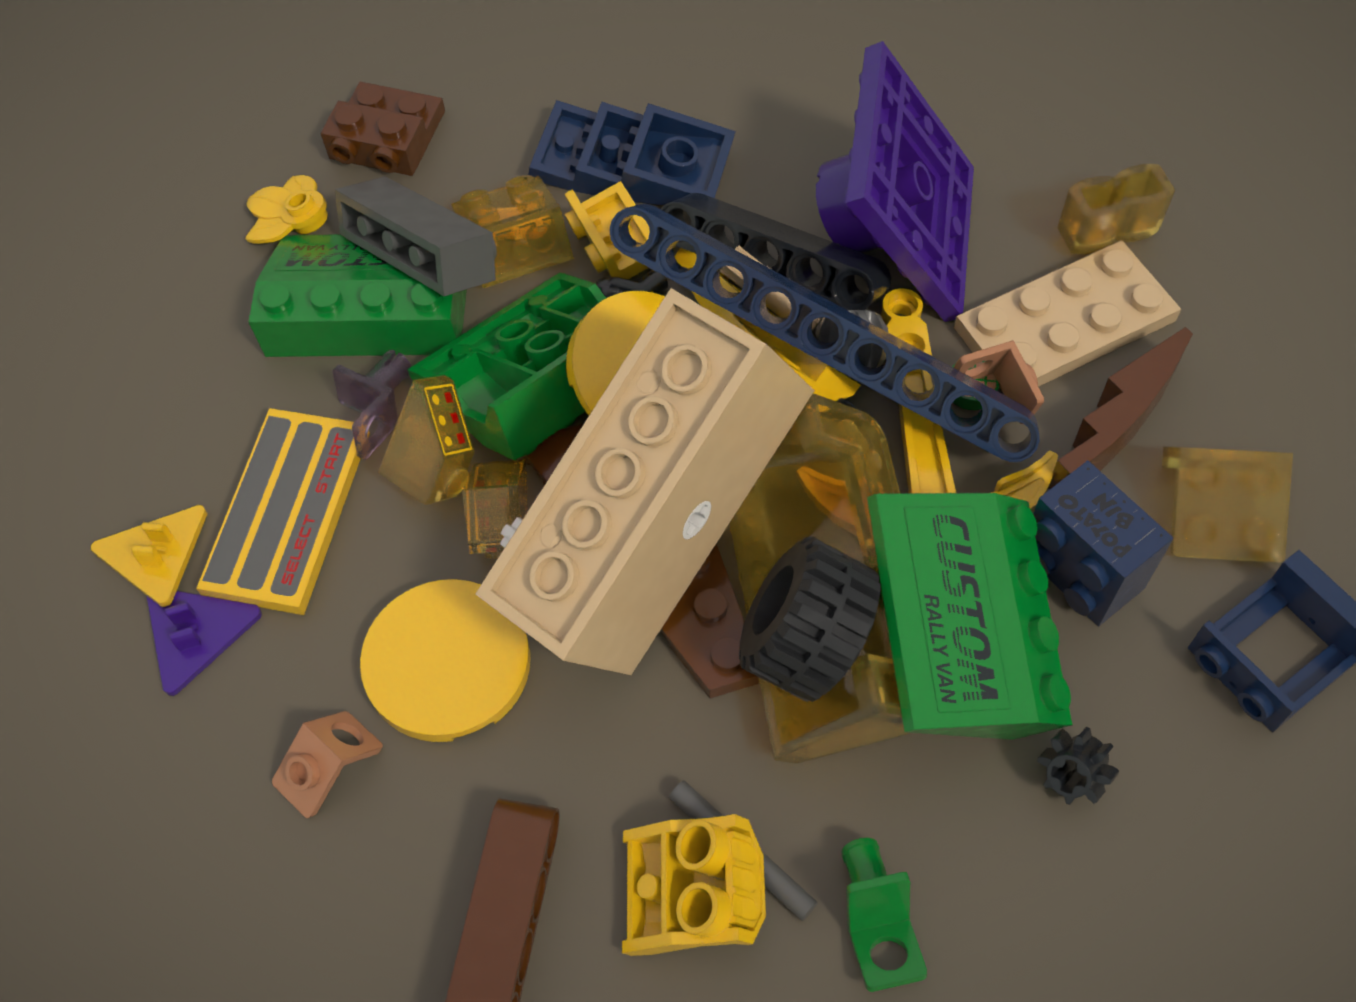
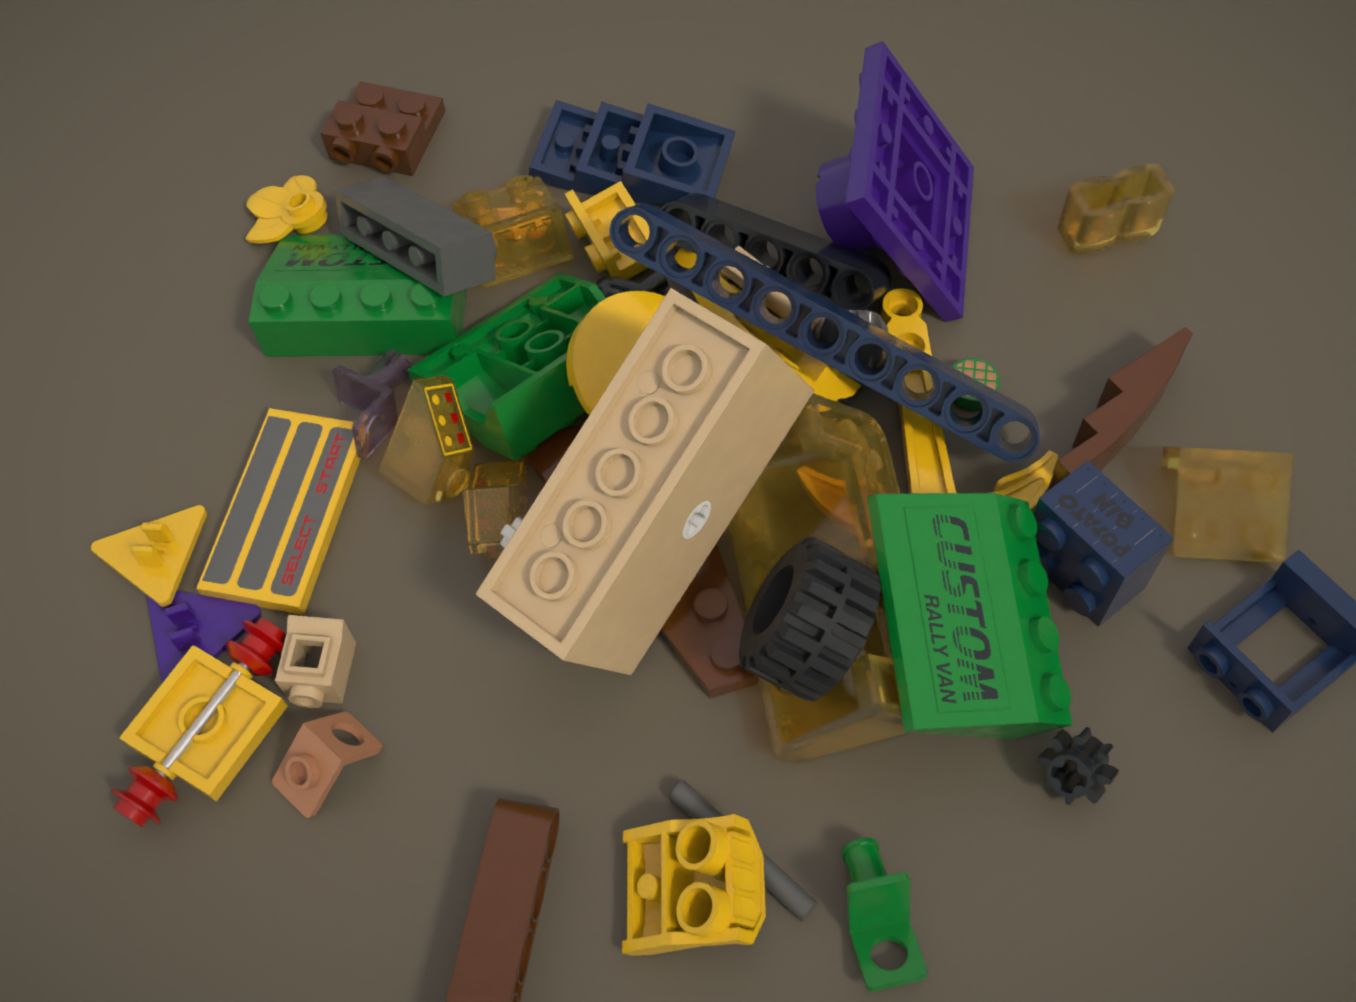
(202, 723): none -> yellow plate
(328, 682): none -> tan window
(443, 662): yellow tile -> none
(1012, 373): nougat bracket -> none
(1073, 313): tan plate -> none

